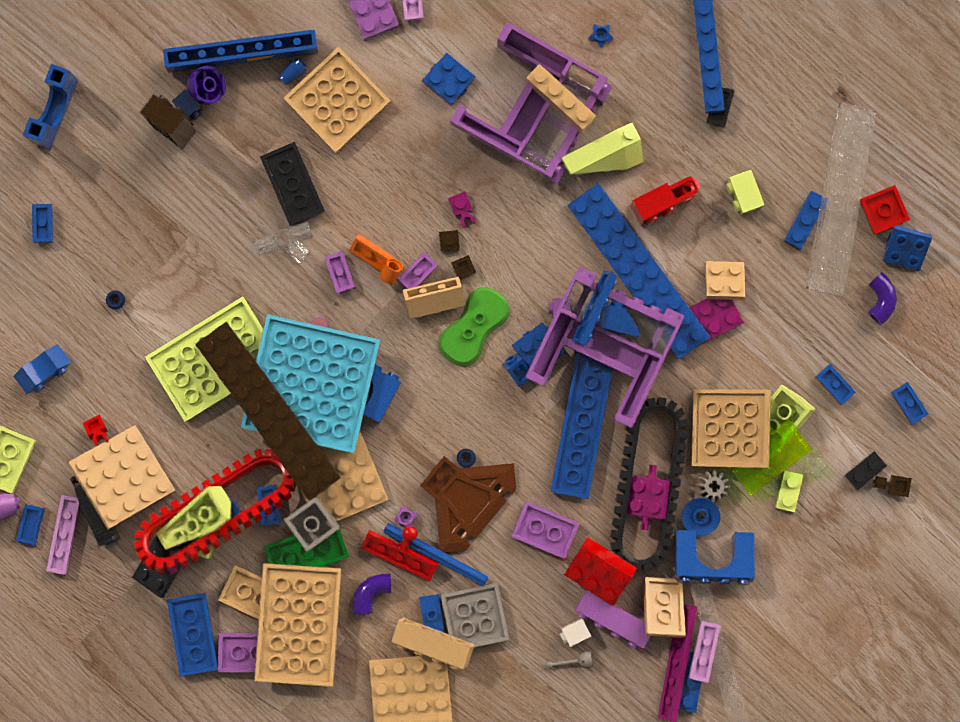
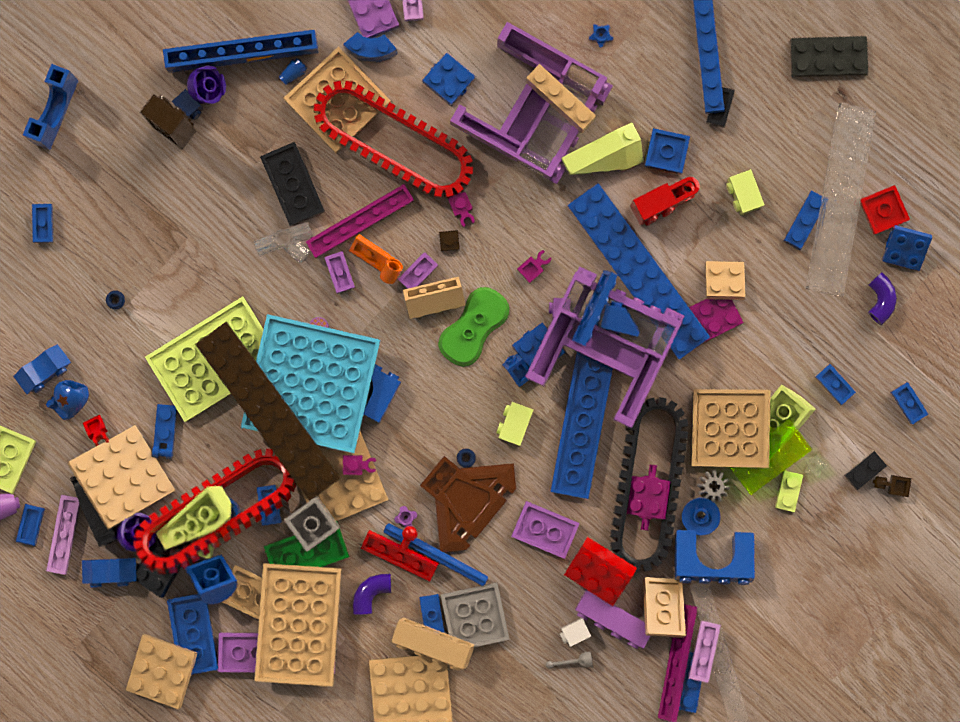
(68, 398): none -> blue piece
(109, 571): none -> blue brick
(127, 530): none -> dark purple cylinder
(161, 671): none -> tan plate
(164, 430): none -> blue plate
(212, 579): none -> blue brick
(354, 464): none -> magenta plate
(359, 221): none -> magenta plate
(369, 49): none -> blue brick
(399, 117): none -> red piece
(463, 267): dark brown plate -> none
(515, 423): none -> yellowish green brick
(532, 268): none -> magenta plate
(667, 151): none -> blue plate
(829, 56): none -> pearl dark grey plate

